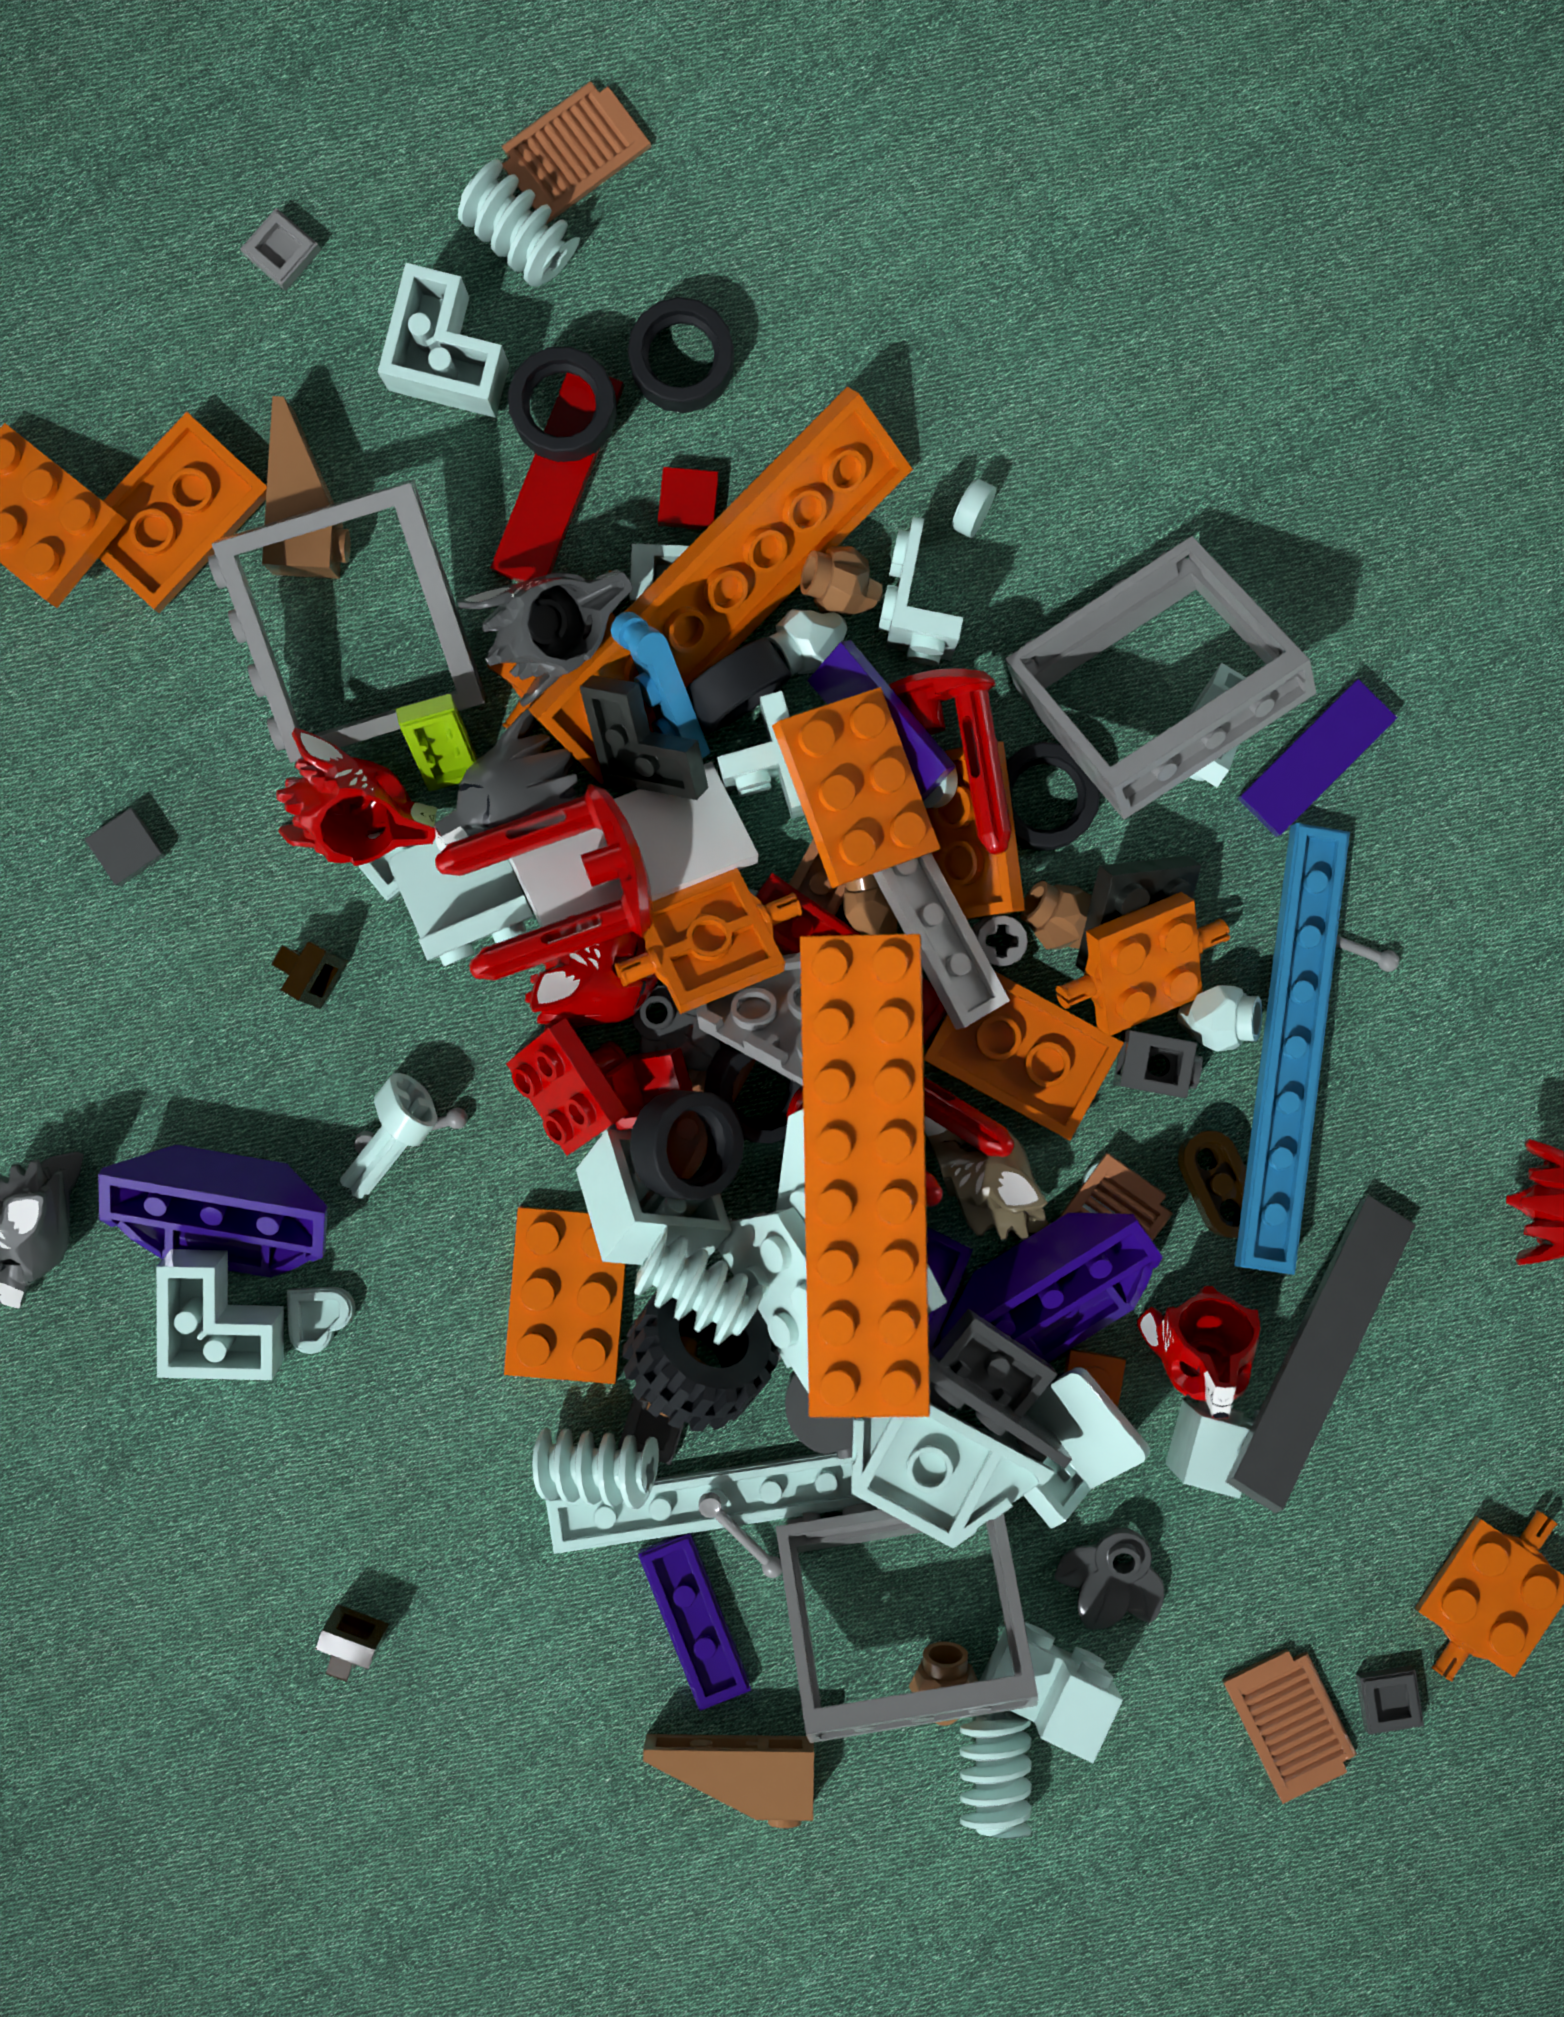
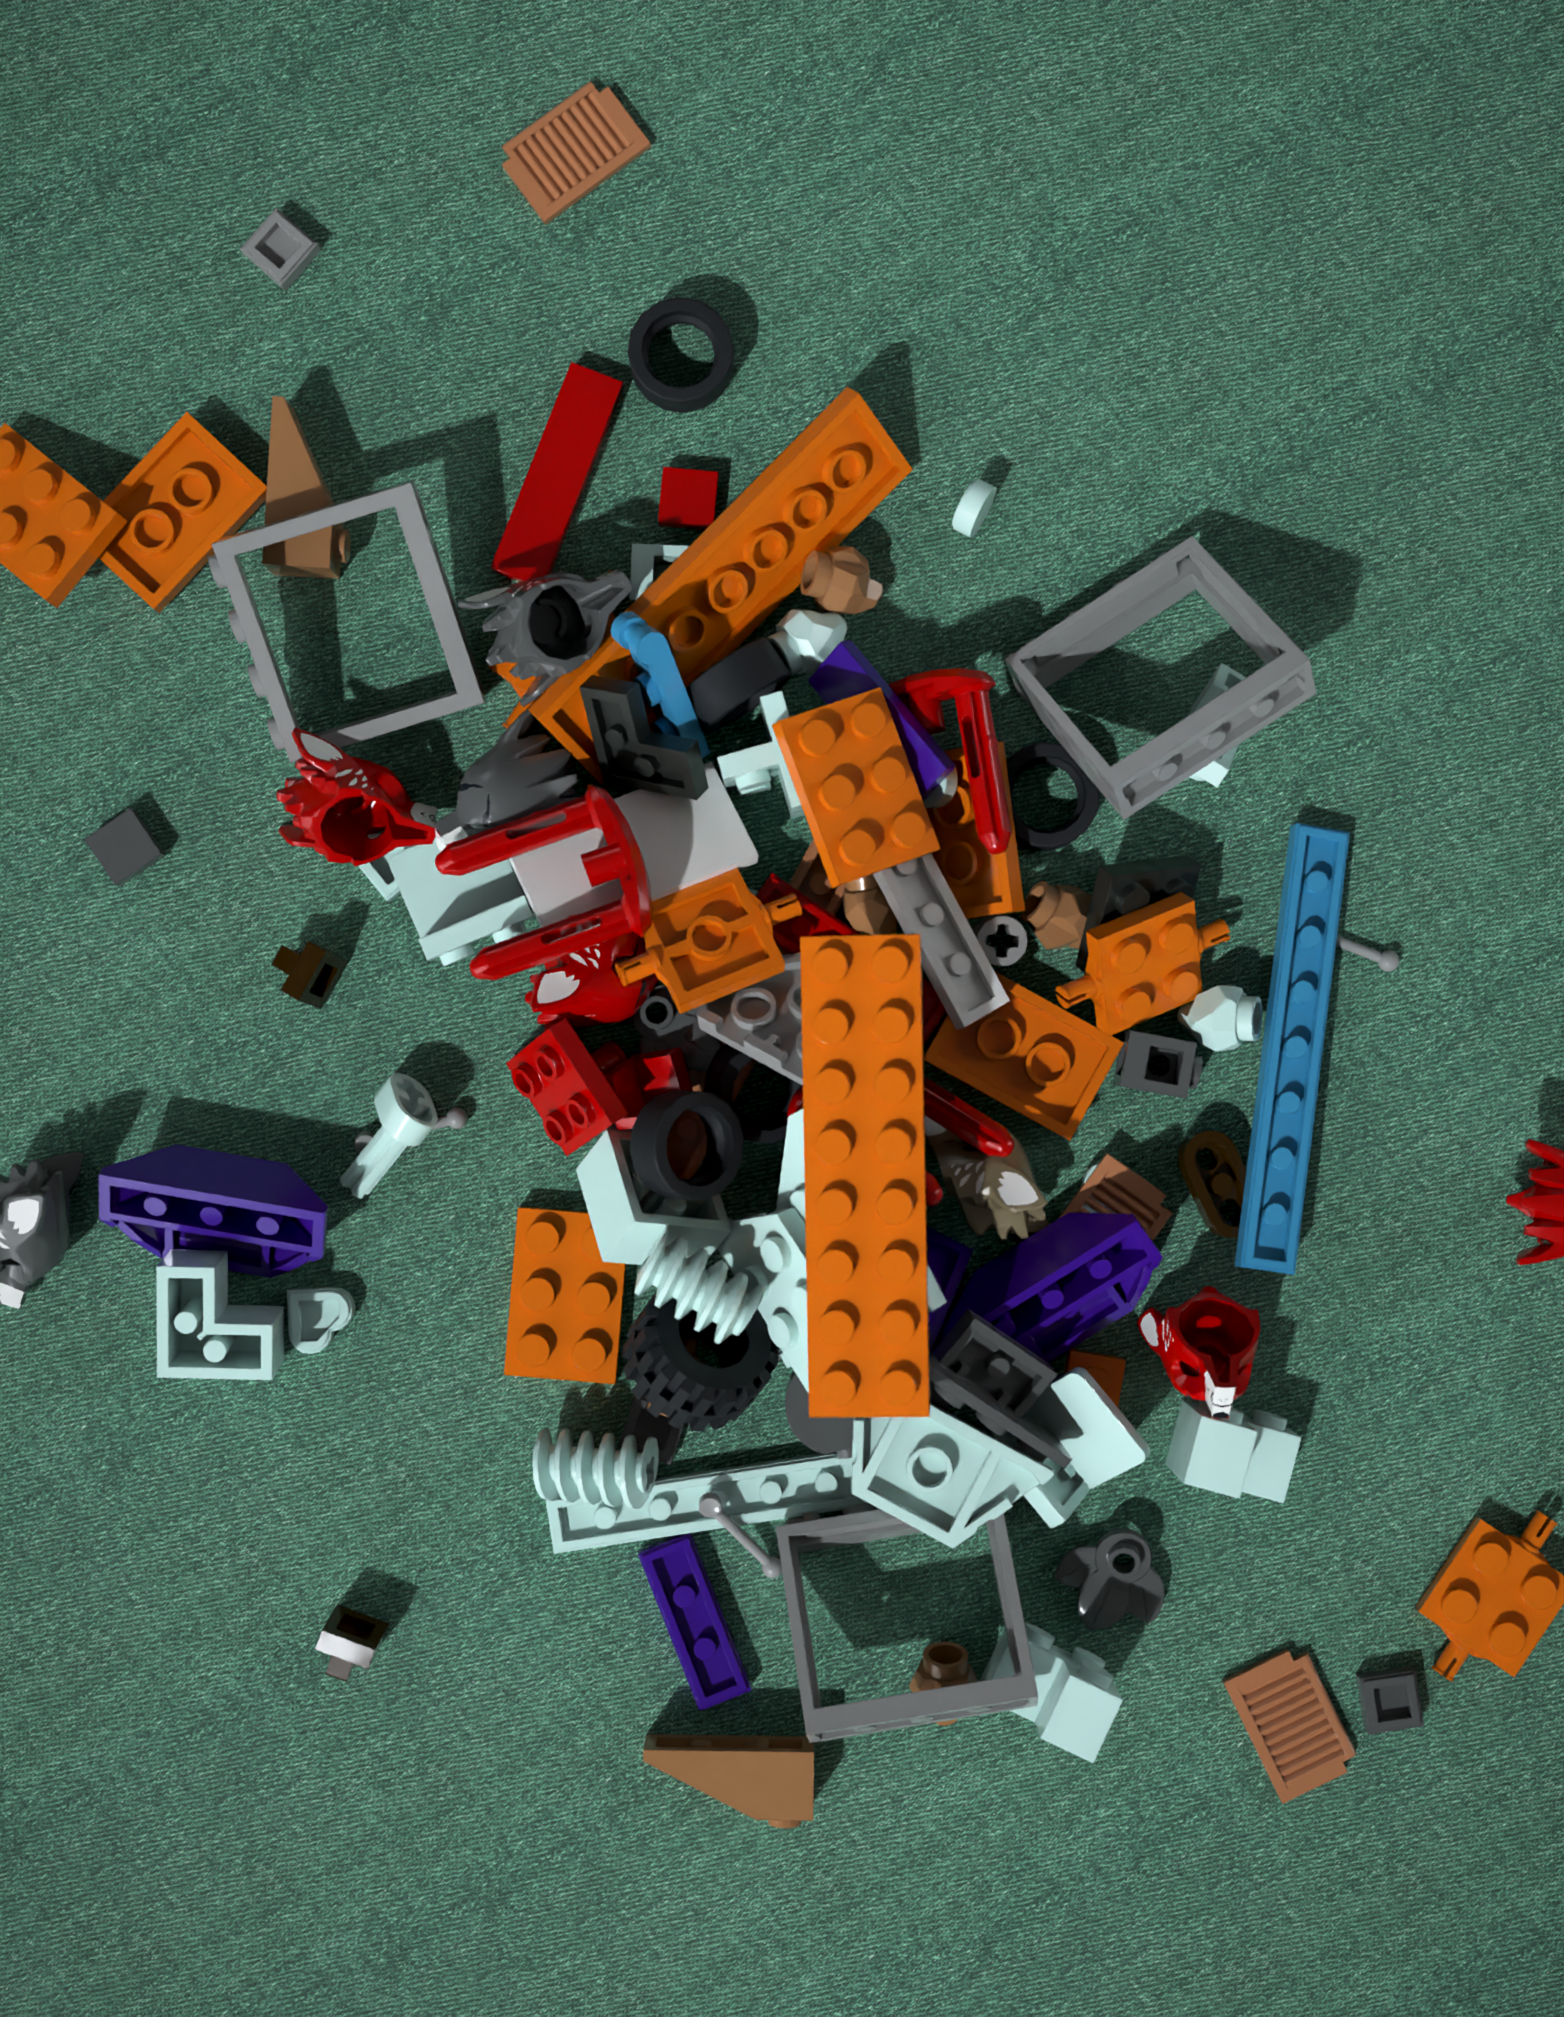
(429, 356): light aqua brick -> none
(437, 740): lime plate -> none
(513, 227): light aqua piece -> none
(542, 365): black tyre -> none
(918, 631): light aqua bracket -> none
(998, 1775): light aqua piece -> none
(1317, 758): dark purple tile -> none
(1320, 1355): dark grey tile -> none

